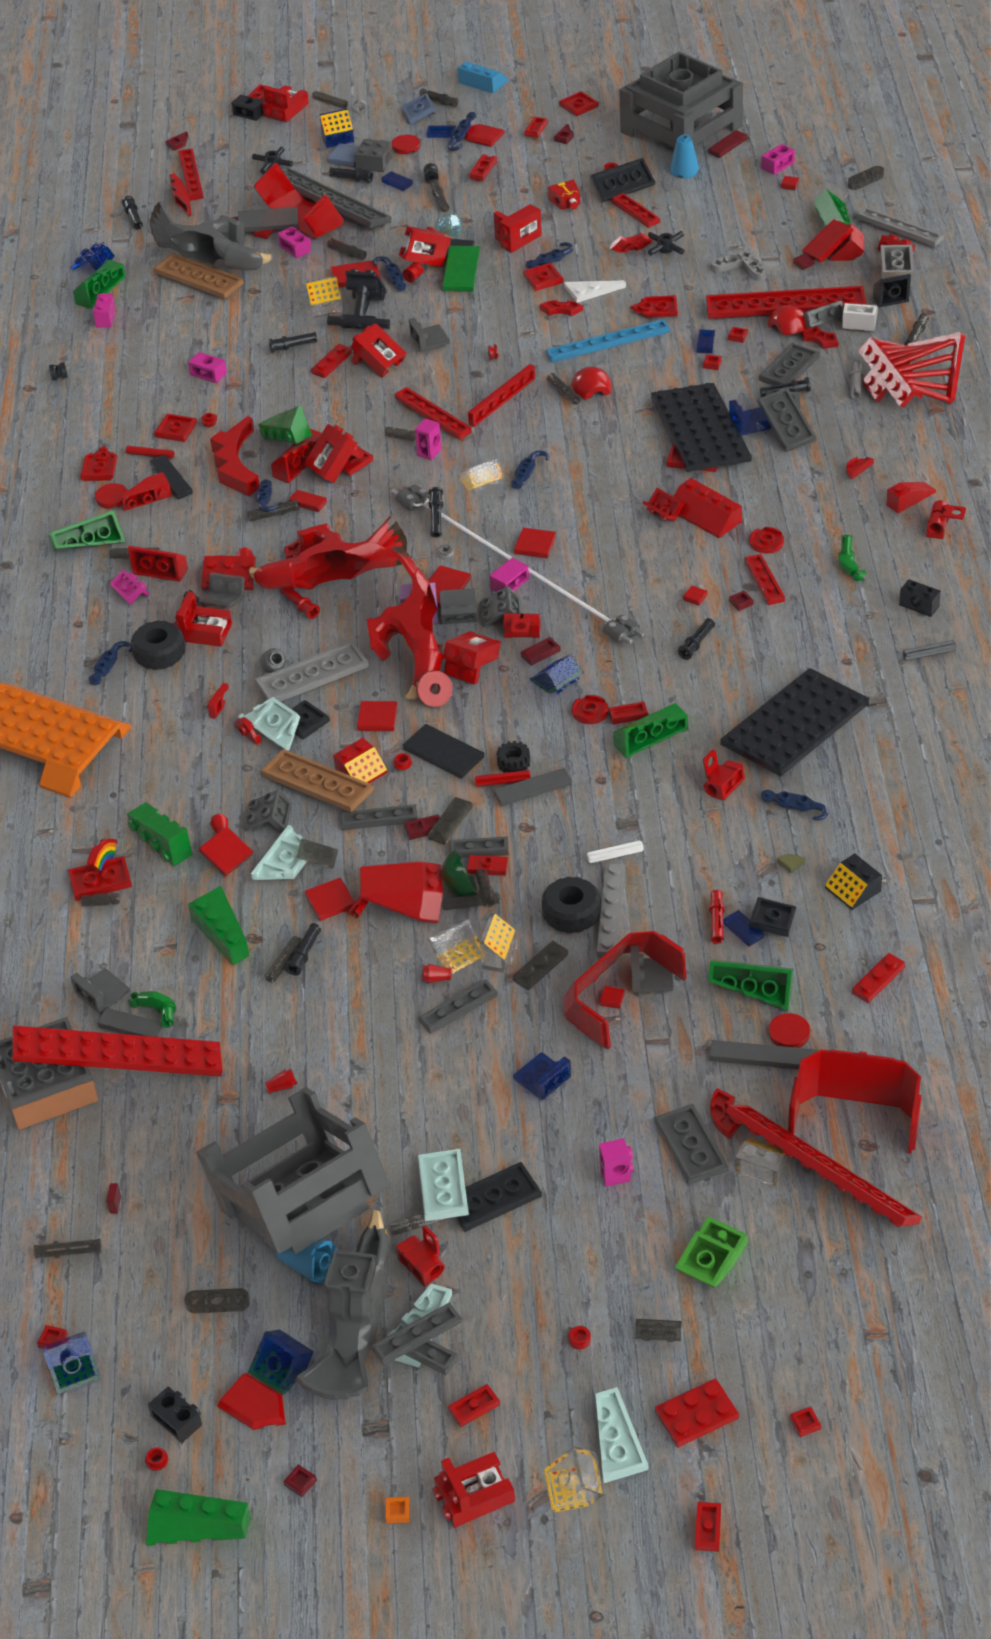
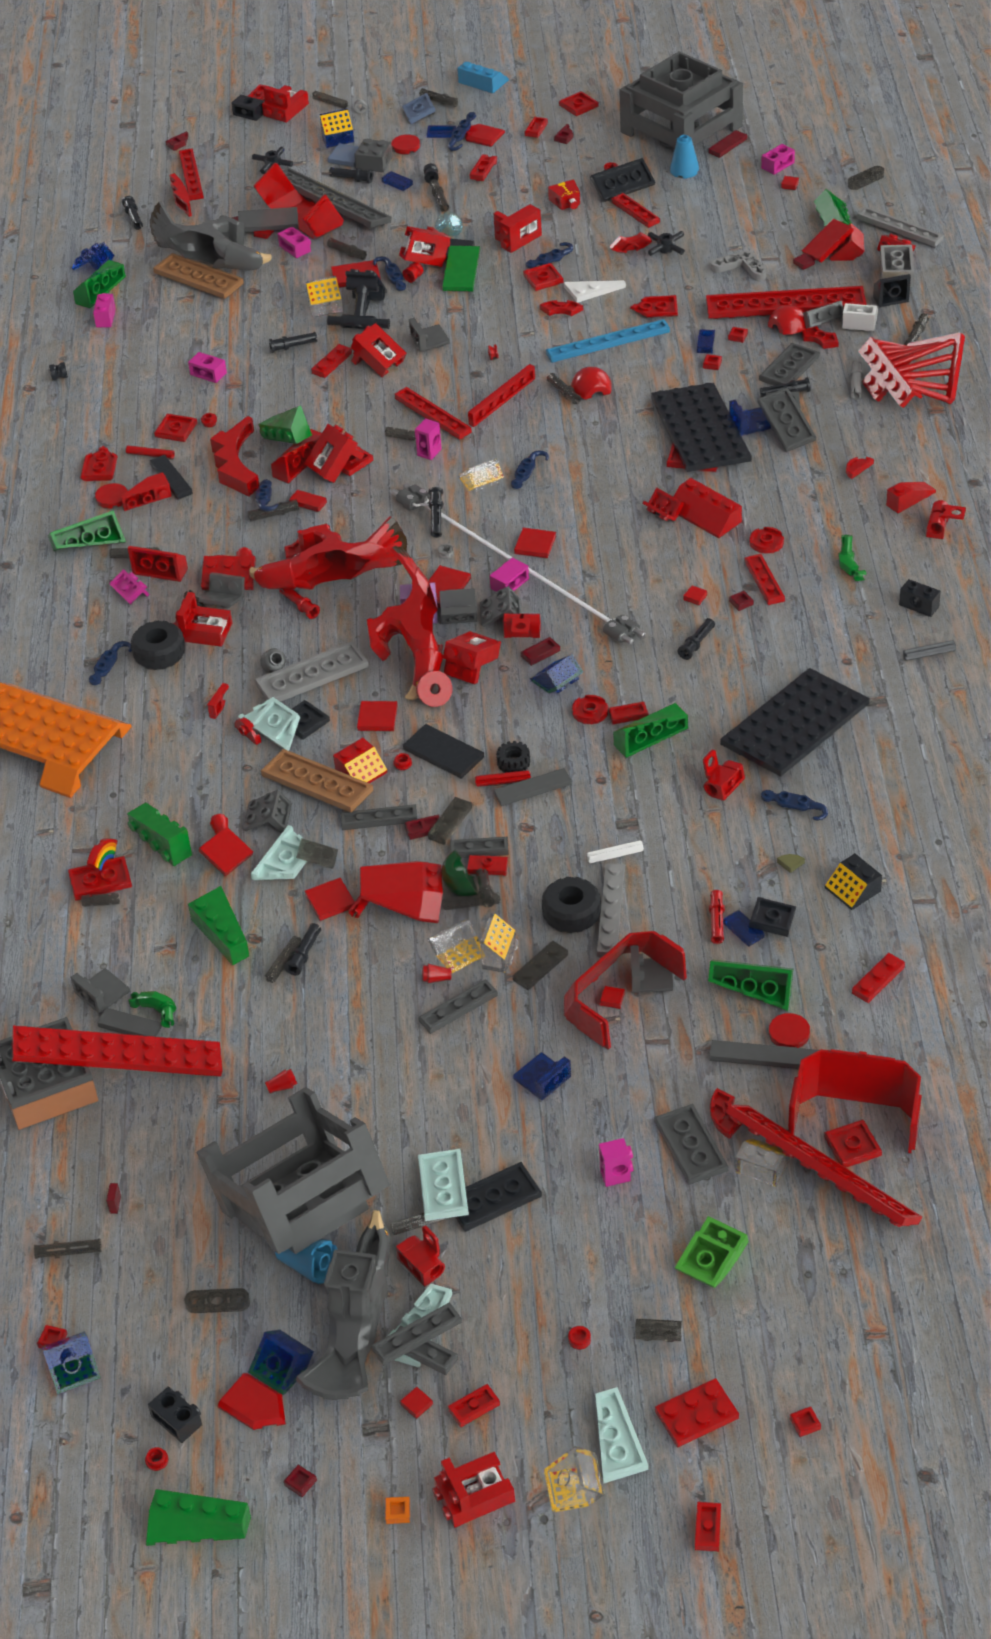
(416, 1402): none -> red tile
(853, 1143): none -> red tile

